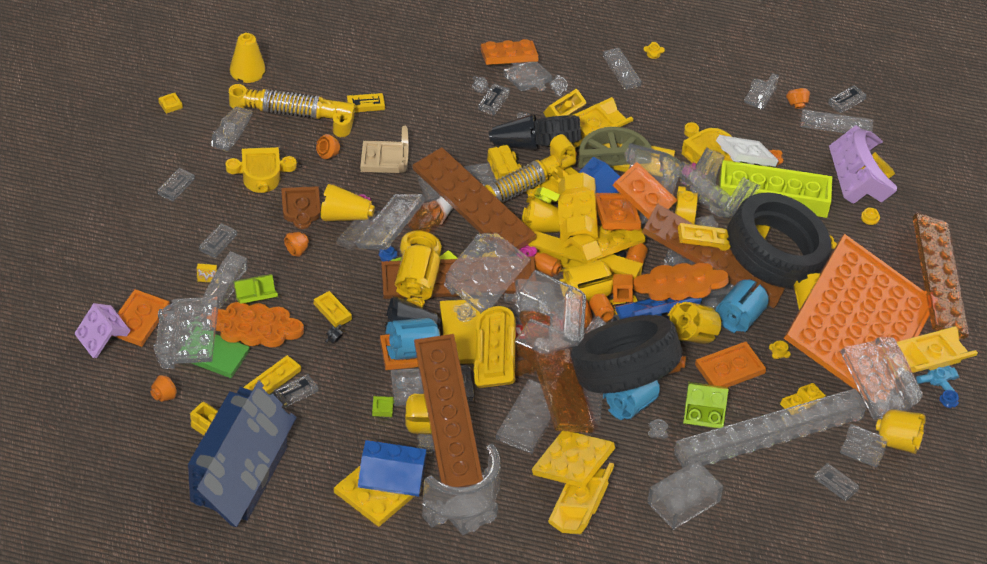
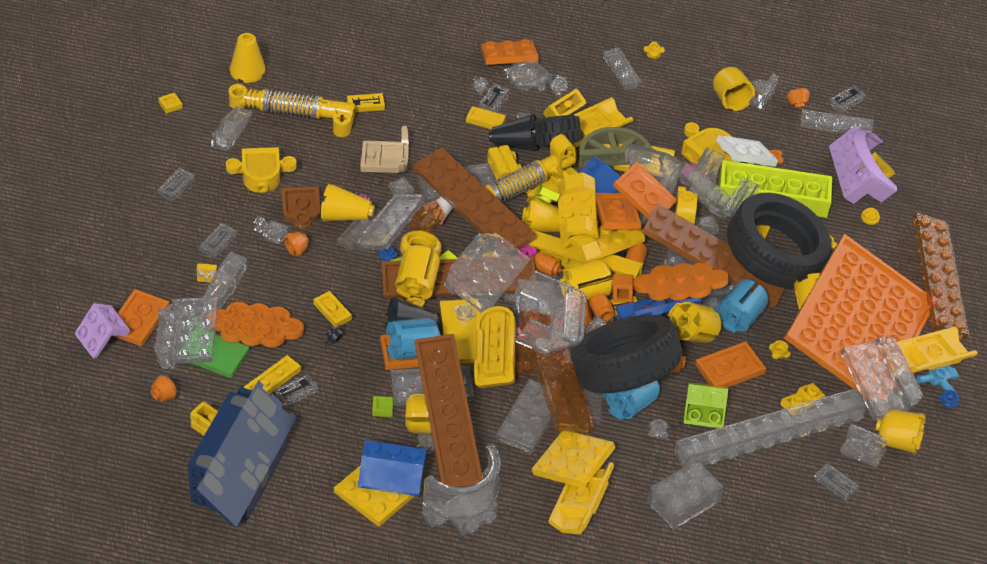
(255, 288): lime panel -> none
(273, 231): none -> clear plate
(327, 146): orange cone -> none
(401, 186): none -> clear plate
(484, 118): none -> yellow tile
(704, 236): yellow plate -> none
(733, 88): none -> yellow cylinder

